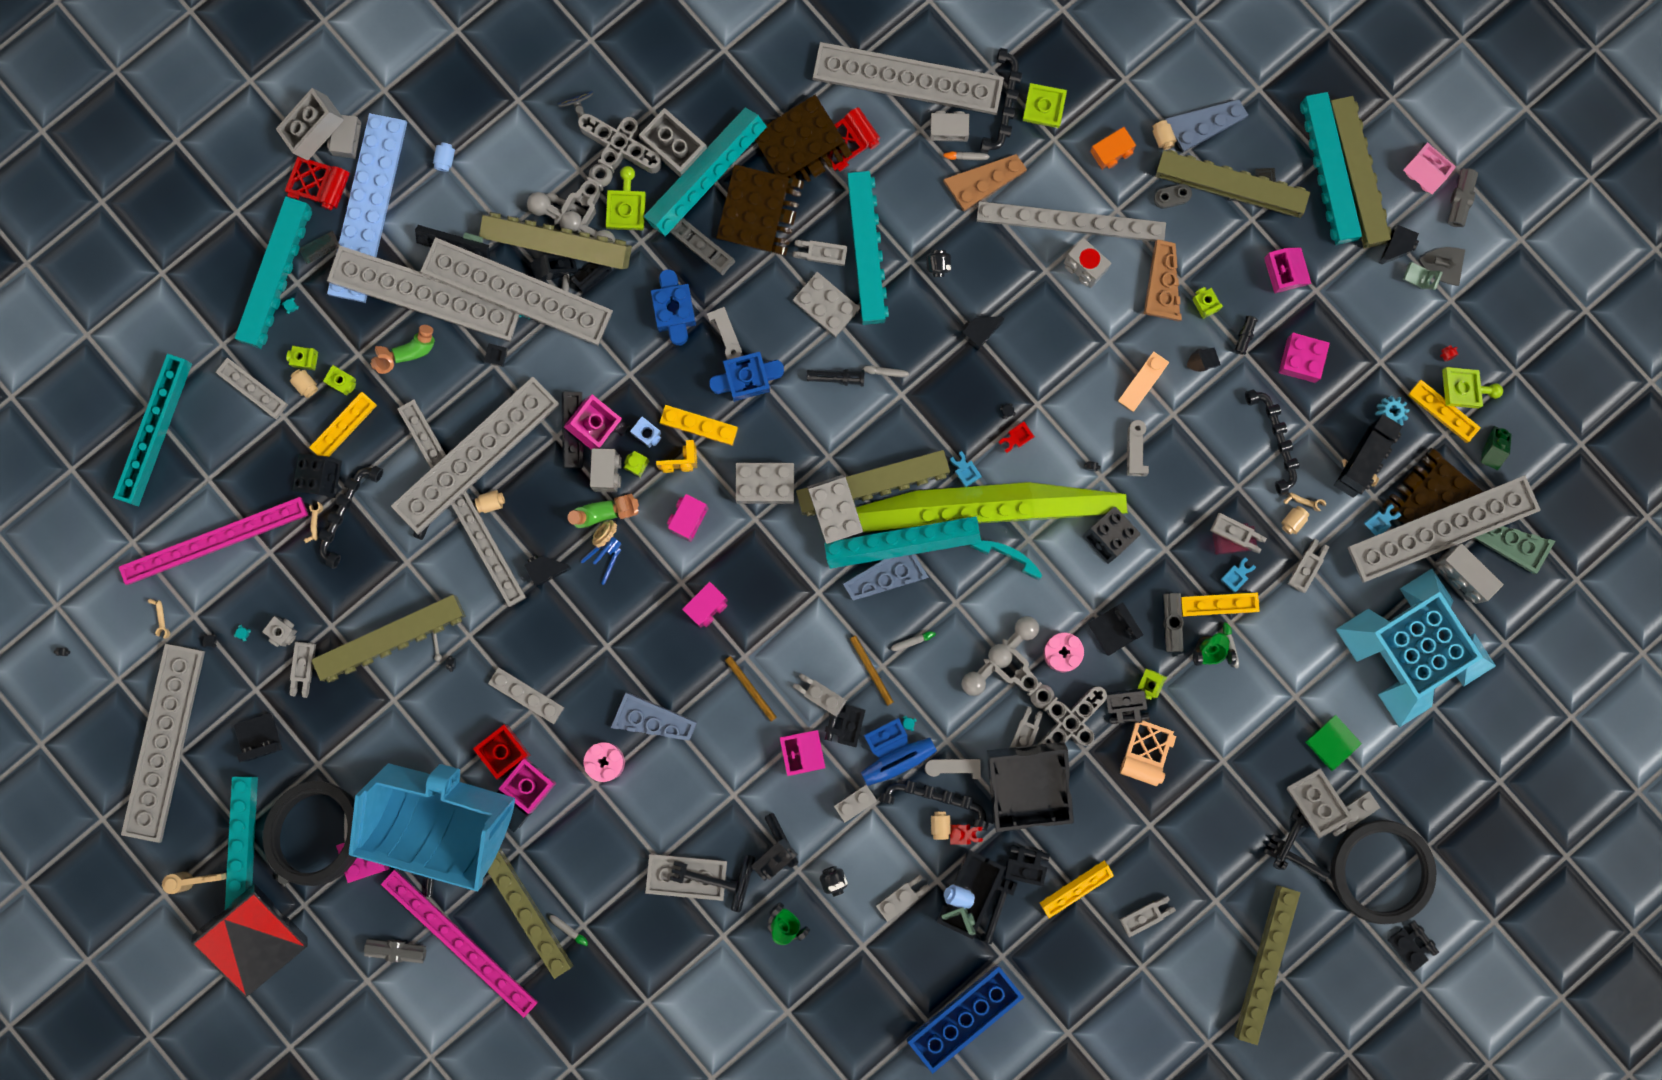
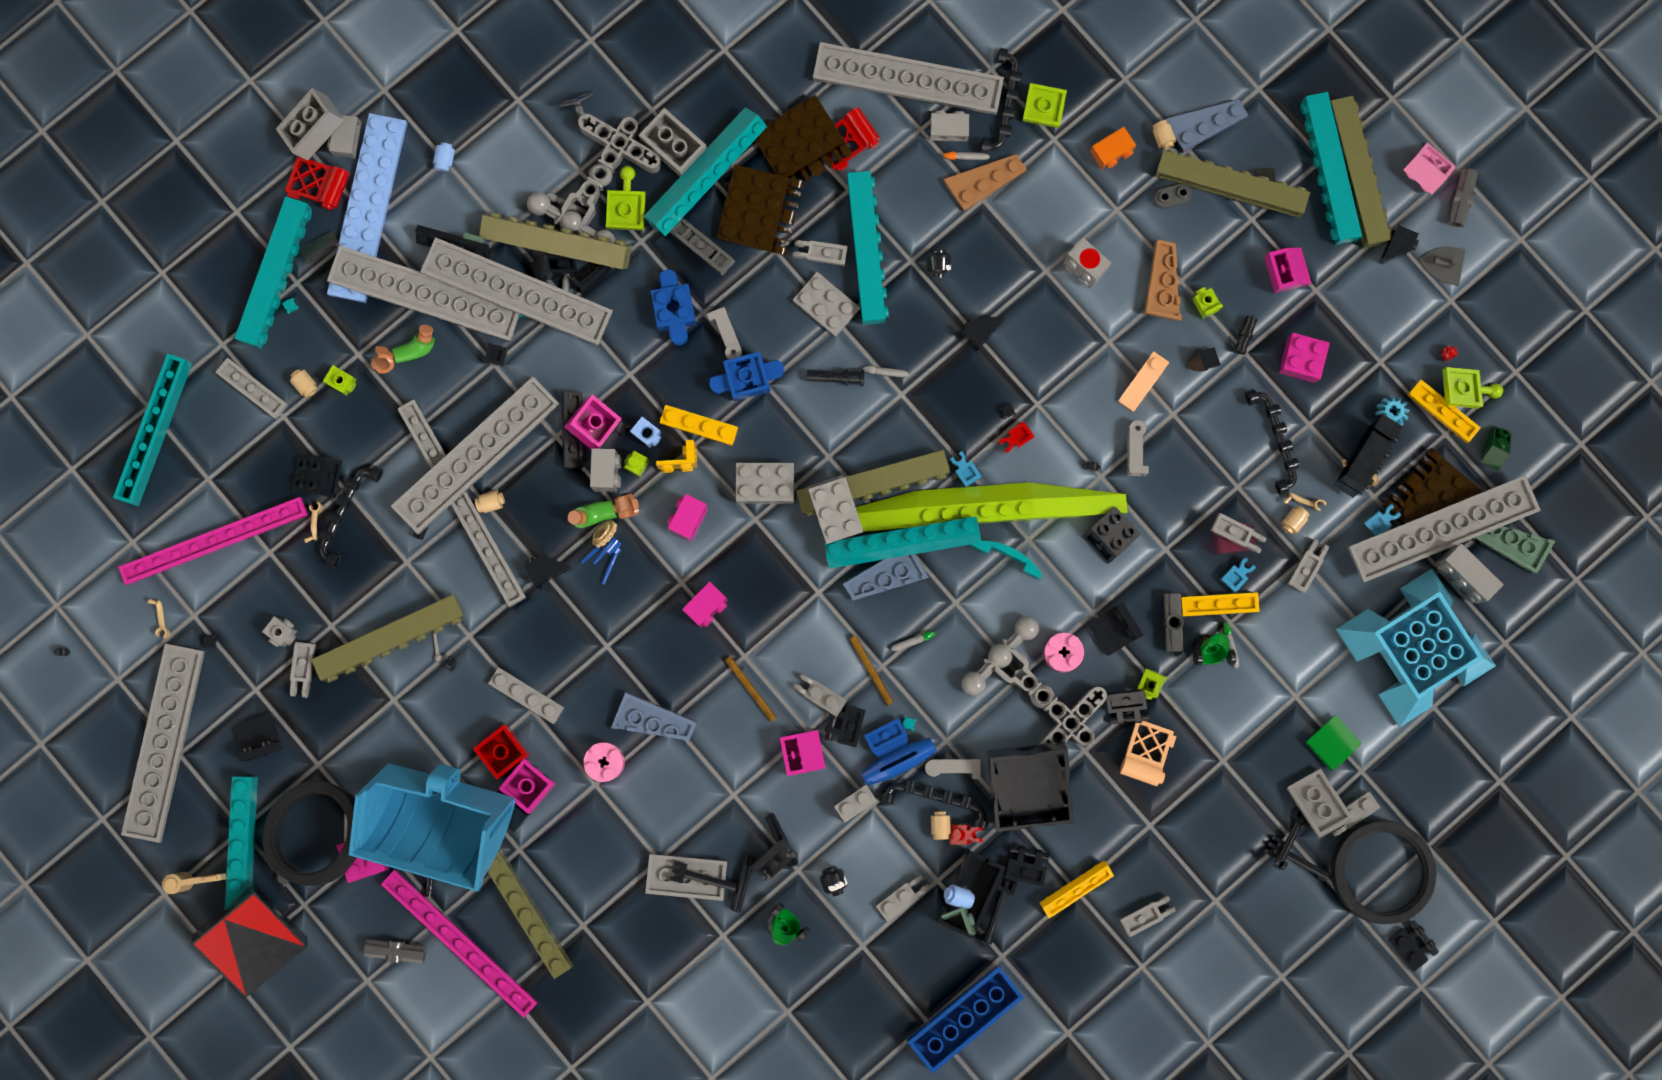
(242, 633): teal piece -> none
(308, 360): lime brick -> none
(343, 425): yellow plate -> none
(580, 939): light grey piece -> none
(1026, 731): light grey hinge -> none
(1070, 221): light grey plate -> none
(1267, 965): olive brick -> none
(1421, 277): sand green bracket -> none

